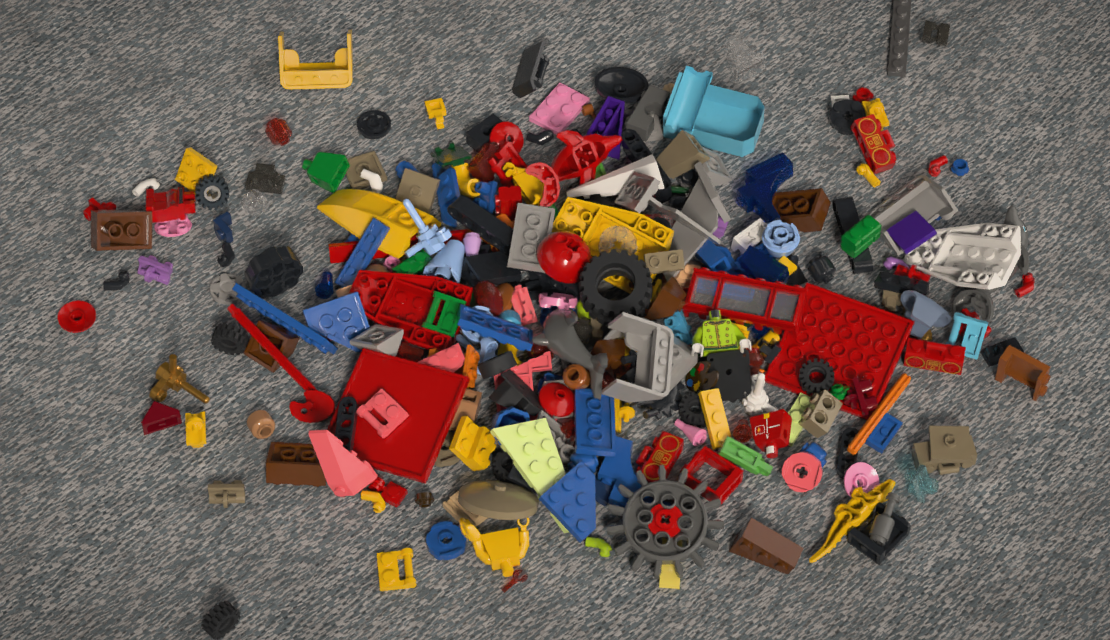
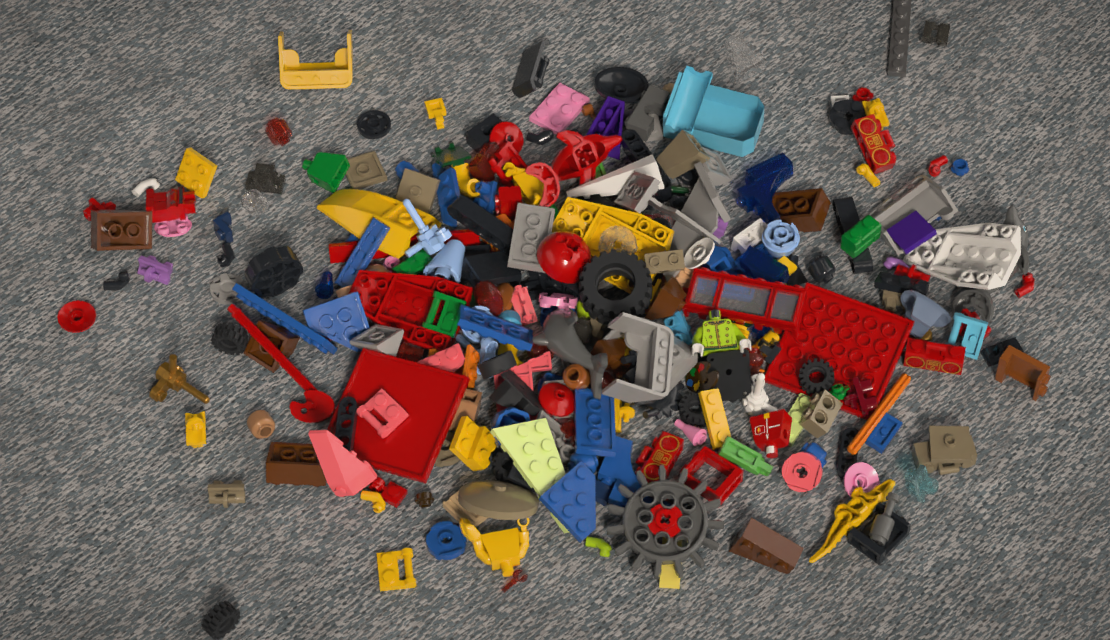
(160, 418): dark red slope -> none
(214, 183): black bush -> none
(374, 180): white arm -> none
(472, 243): lavender cone -> none
(699, 253): none -> white dish
(742, 431): clear red cone -> none

